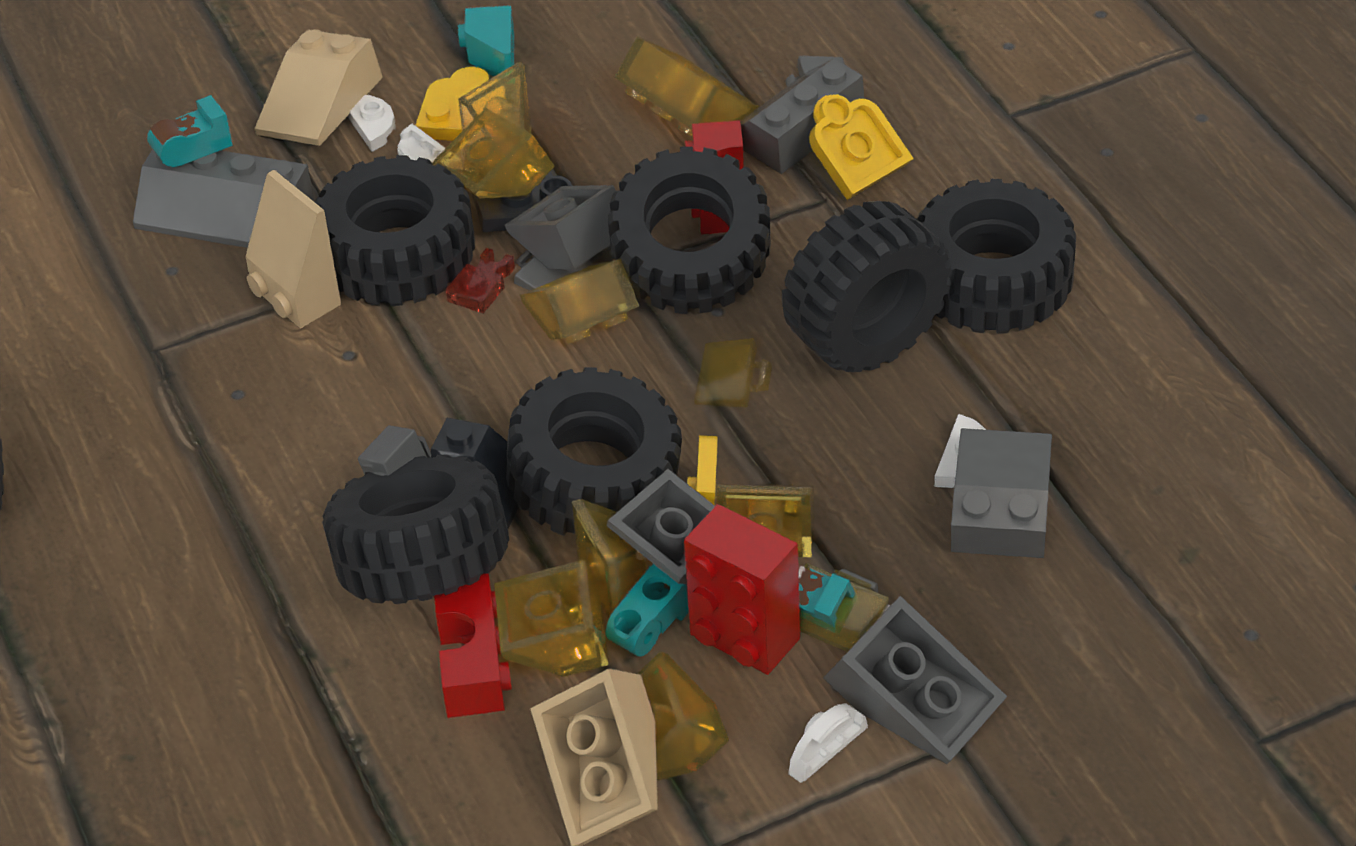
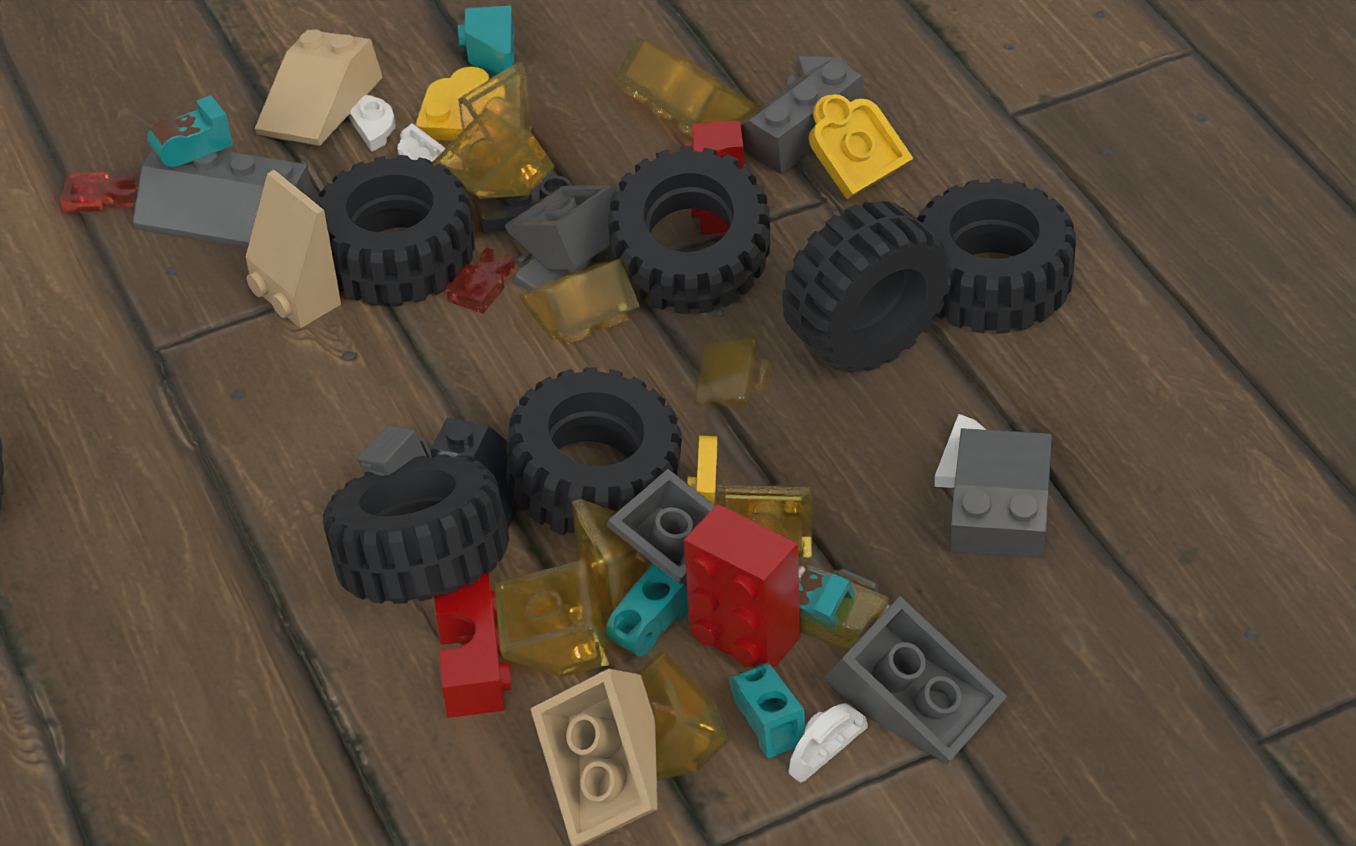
(93, 190): none -> clear red plate
(769, 709): none -> teal leg

